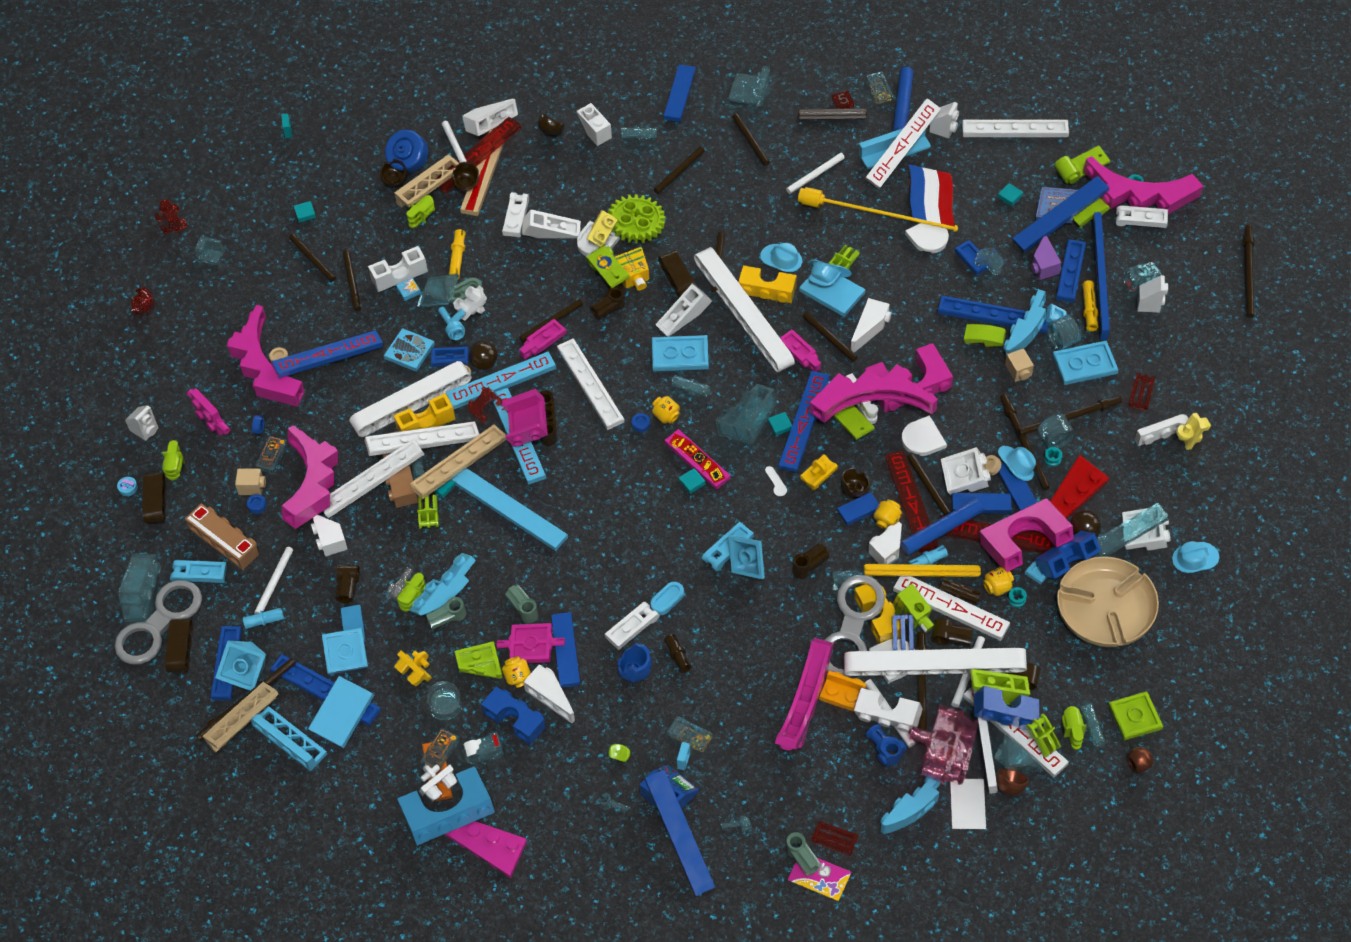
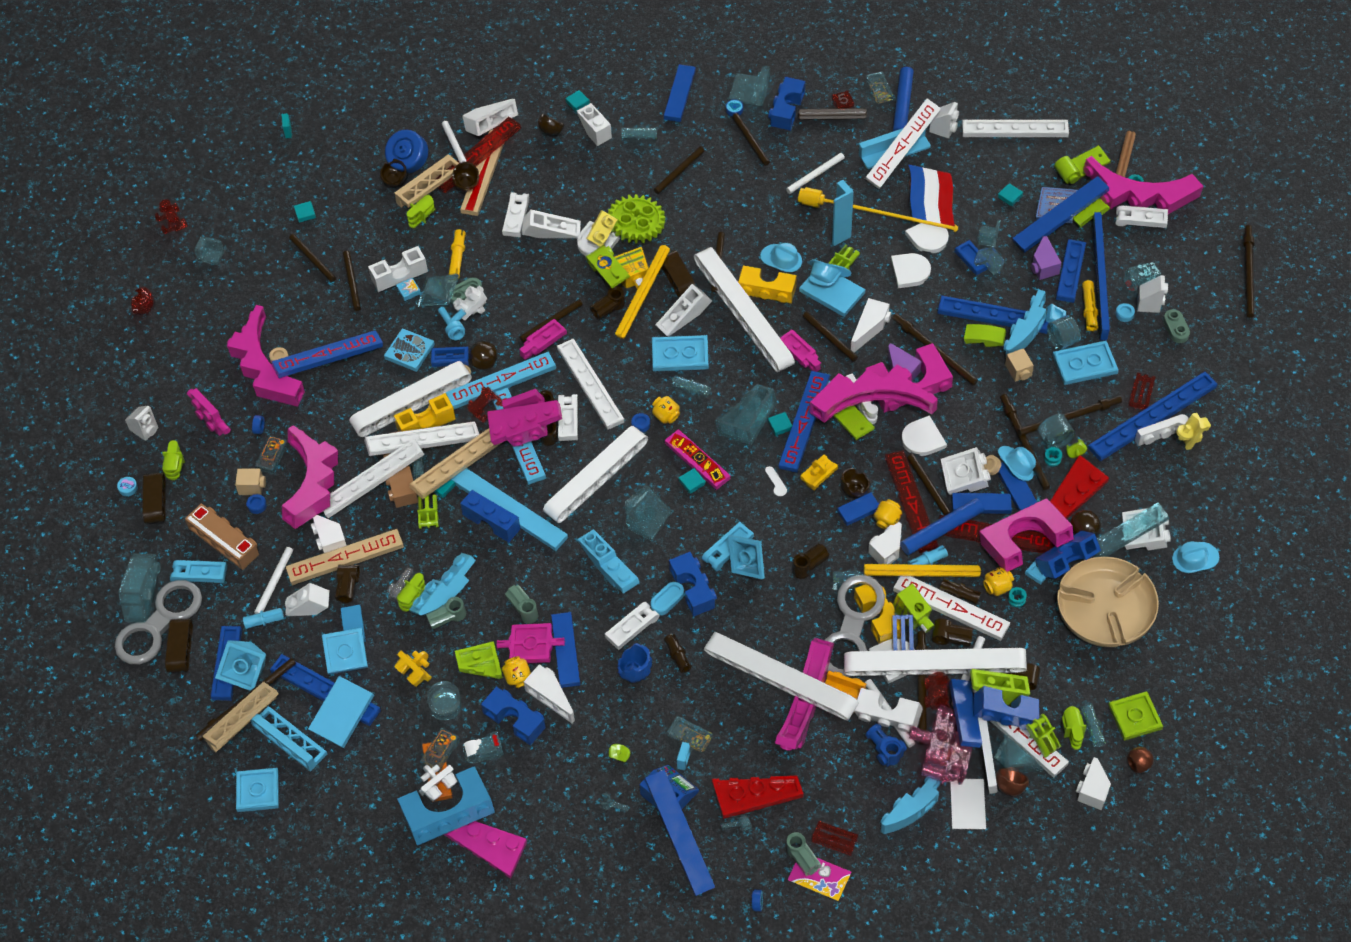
(257, 789): none -> medium azure tile
(307, 601): none -> white slope
(345, 555): none -> tan tile
(480, 508): none -> blue arch
(516, 418): none -> dark pink wing
(569, 423): none -> white plate
(577, 100): none -> teal tile
(595, 474): none -> white beam
(607, 562): none -> medium azure slope
(642, 291): none -> yellow axle
(646, 512): none -> clear light blue slope
(687, 570): none -> blue arch
(733, 107): none -> tile
(747, 795): none -> red wing
(757, 900): none -> blue tile
(781, 676): none -> white beam
(790, 92): none -> blue arch
(842, 213): none -> medium azure panel
(903, 359): none -> medium lavender slope
(908, 327): none -> dark brown bar
(910, 269): none -> white tile
(937, 689): none -> clear red piece
(963, 705): none -> blue tile
(989, 235): none -> clear light blue panel
(1076, 449): none -> lime piece
(1095, 786): none -> white slope
(1125, 153): none -> medium nougat axle
(1125, 312): none -> medium azure tile
(1153, 414): none -> blue tile
(1175, 324): none -> sand green plate

